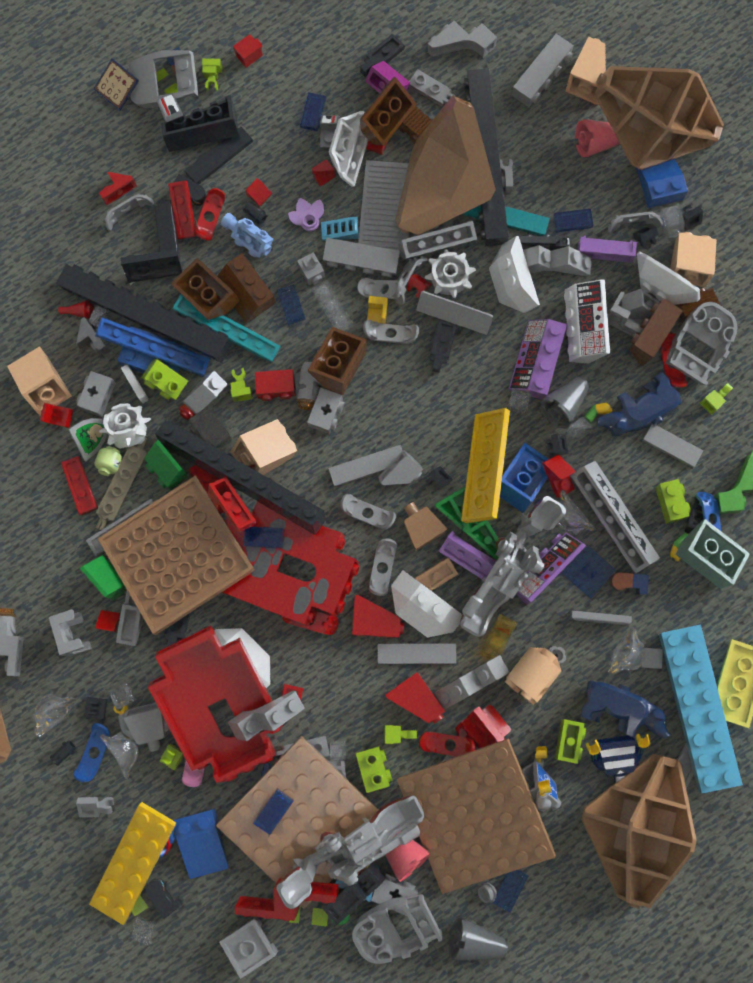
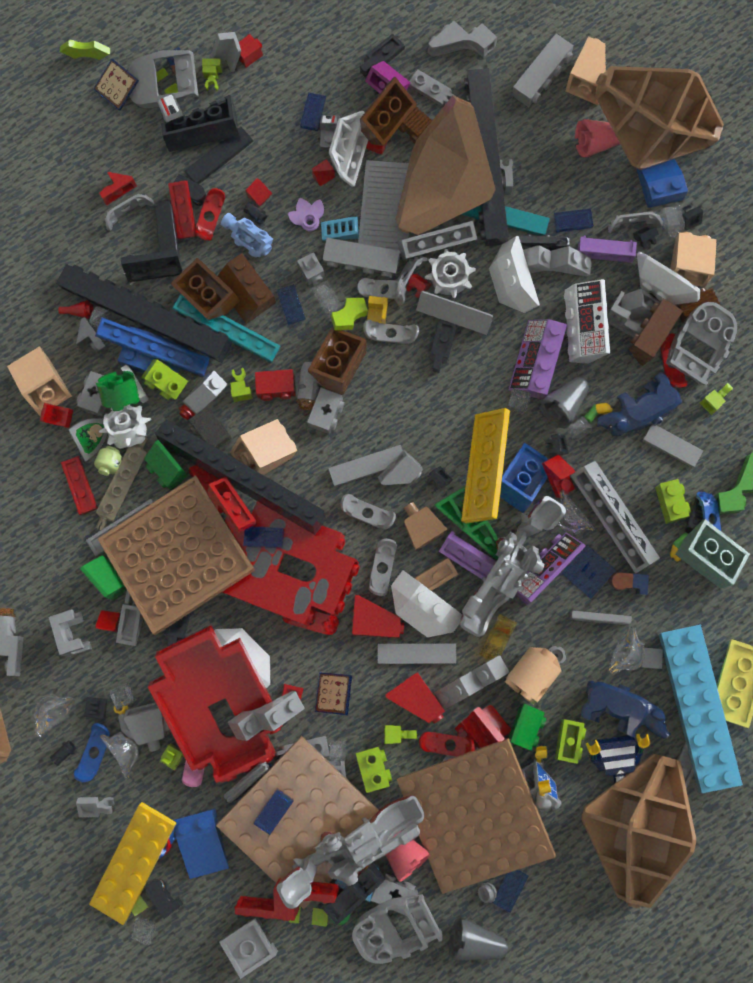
(80, 49): none -> lime tile
(117, 390): none -> green brick
(227, 48): none -> light grey panel
(246, 782): none -> light grey axle
(333, 693): none -> piece
(345, 317): none -> lime tile
(526, 727): none -> green slope

